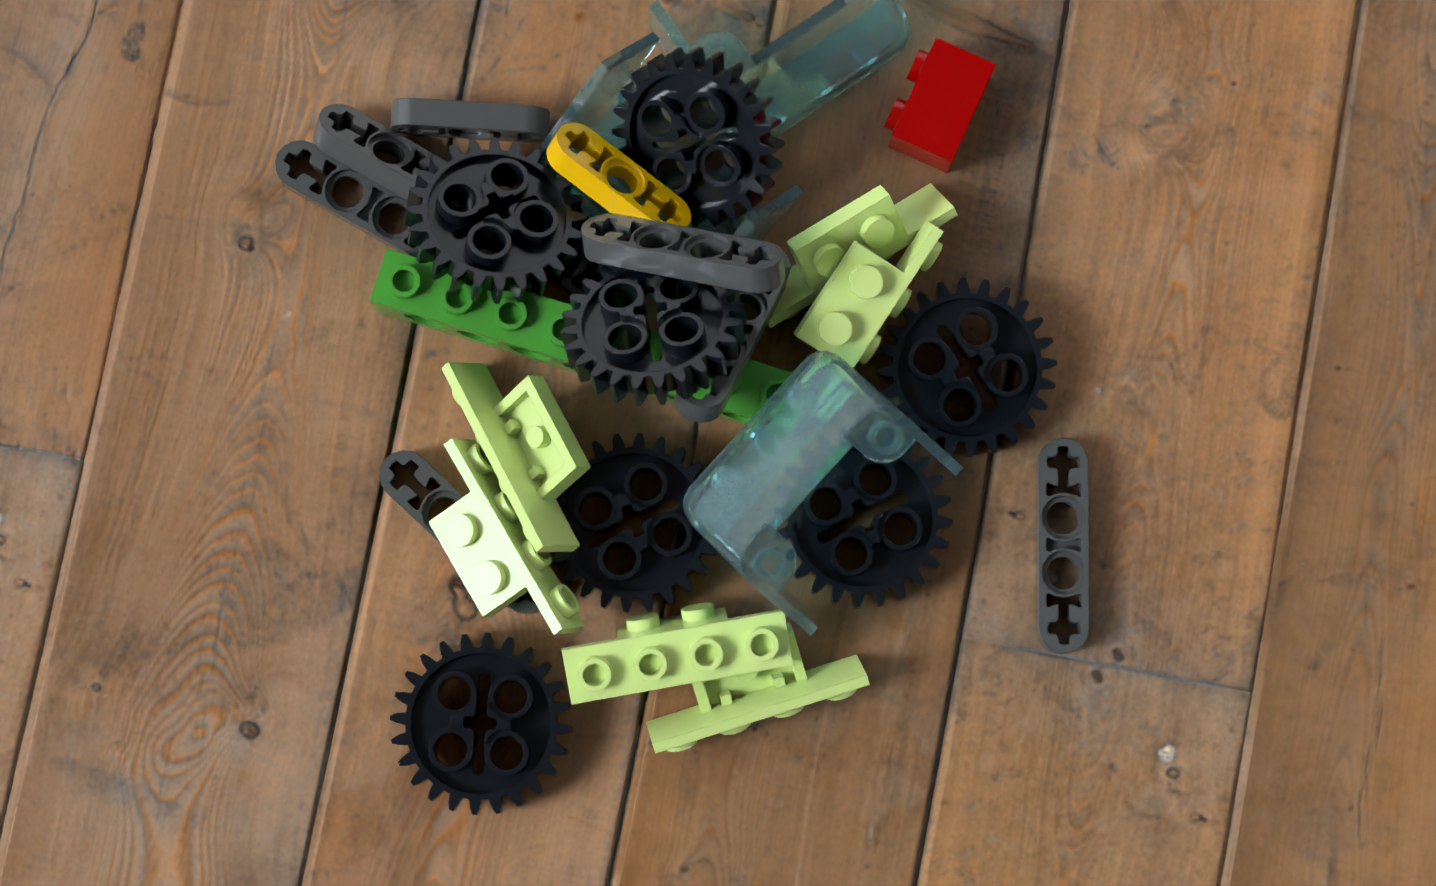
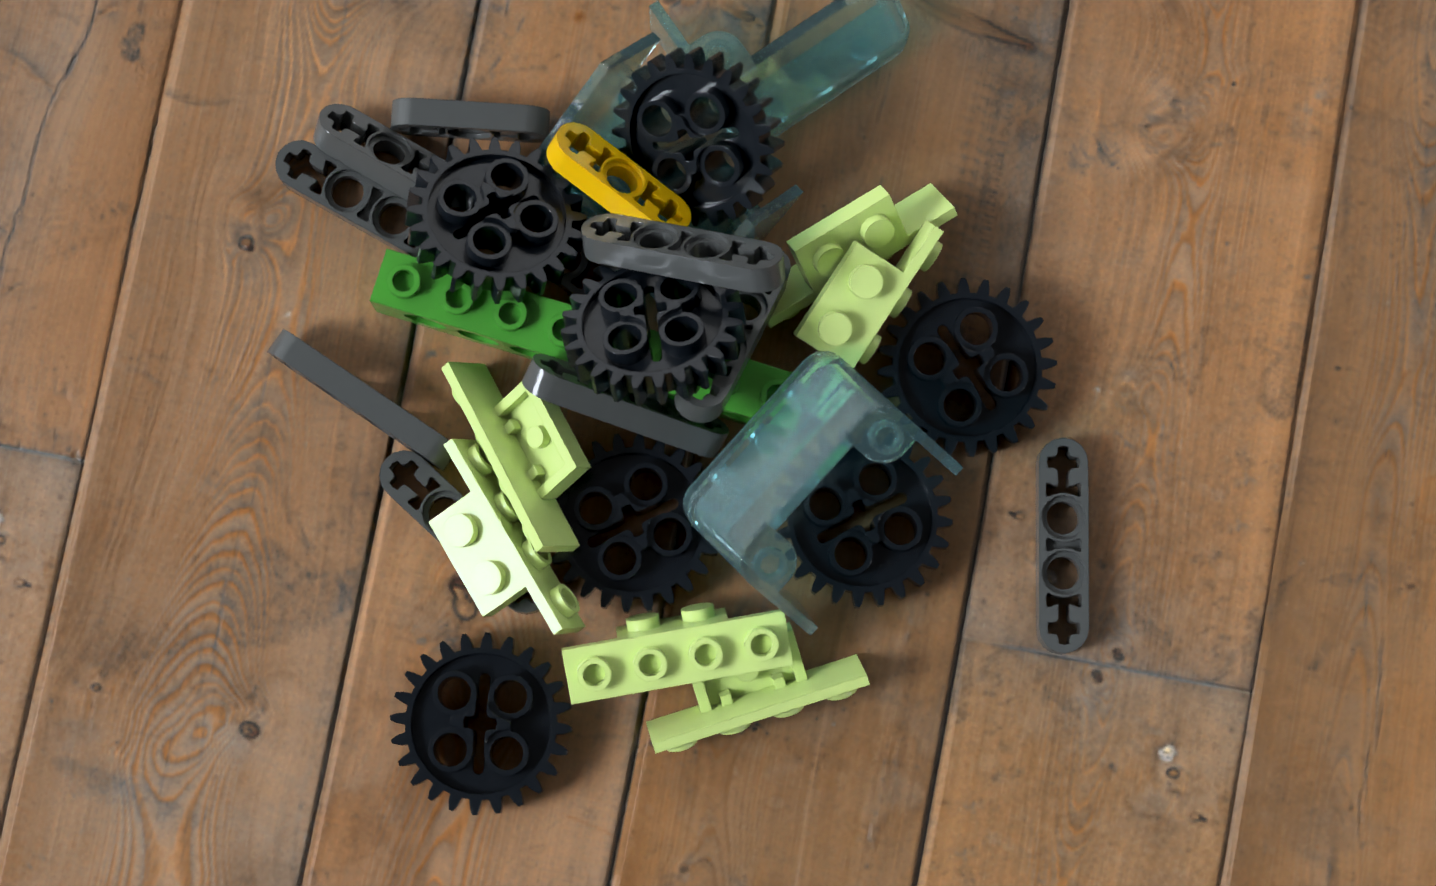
(361, 398): none -> dark grey beam
(559, 384): none -> dark grey beam
(940, 104): red brick -> none

